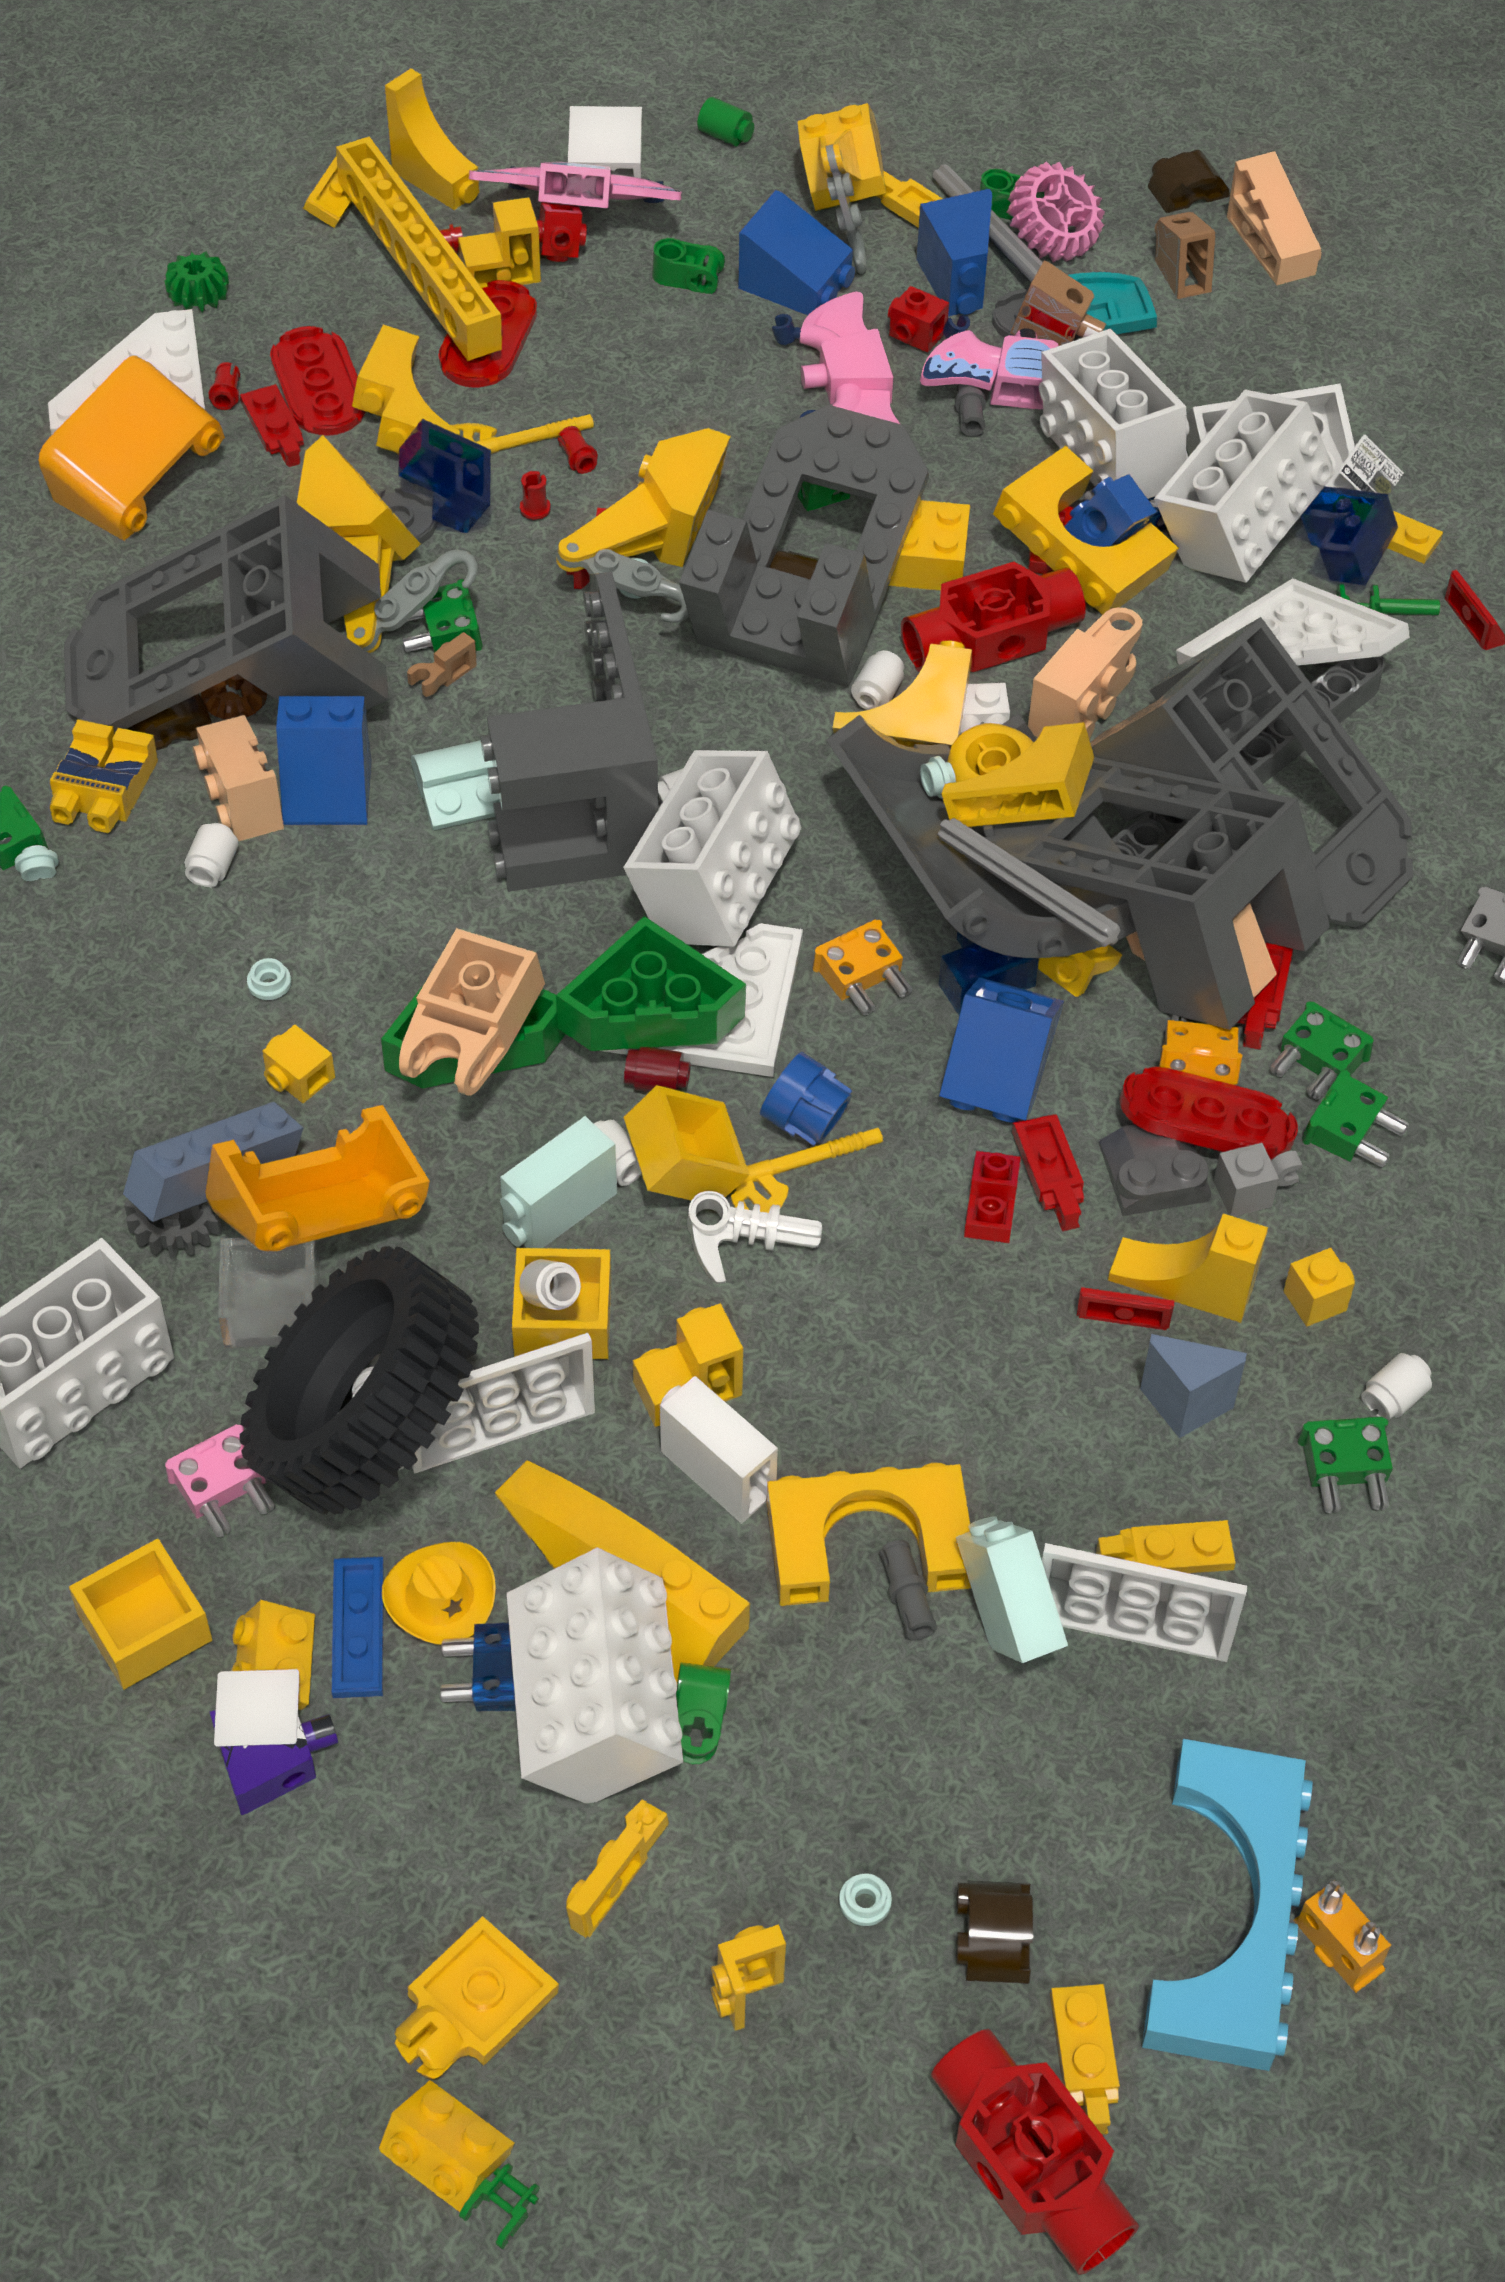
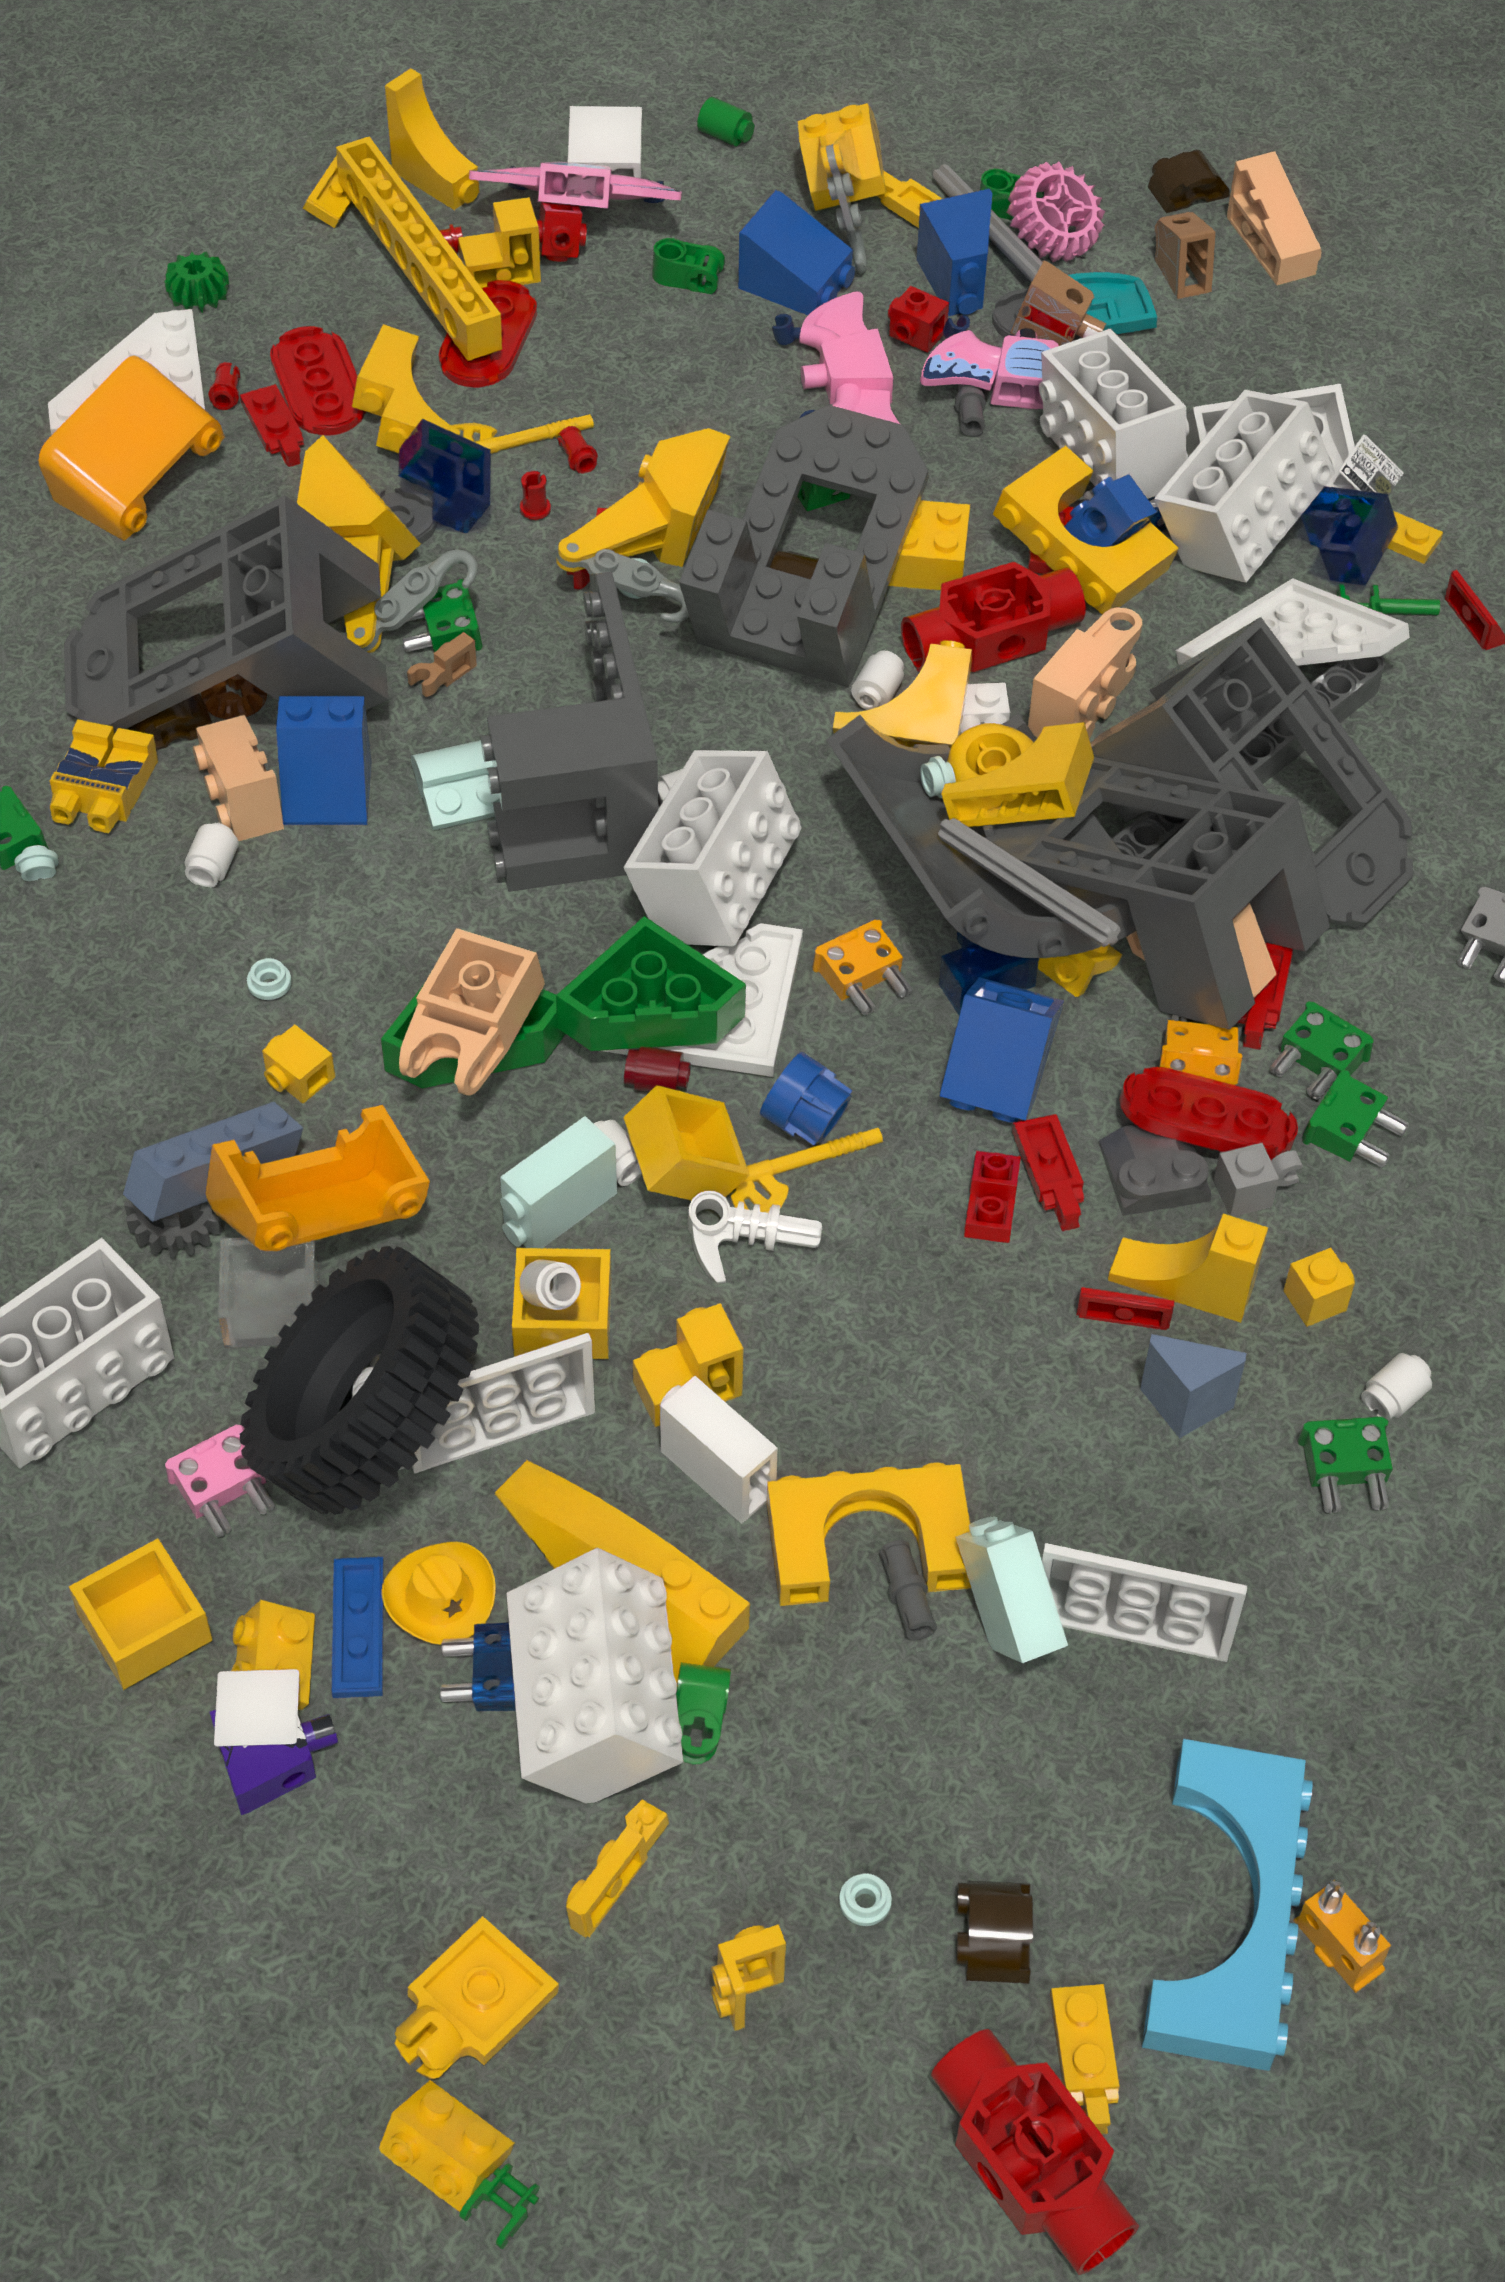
(1176, 1547): yellow hinge -> none

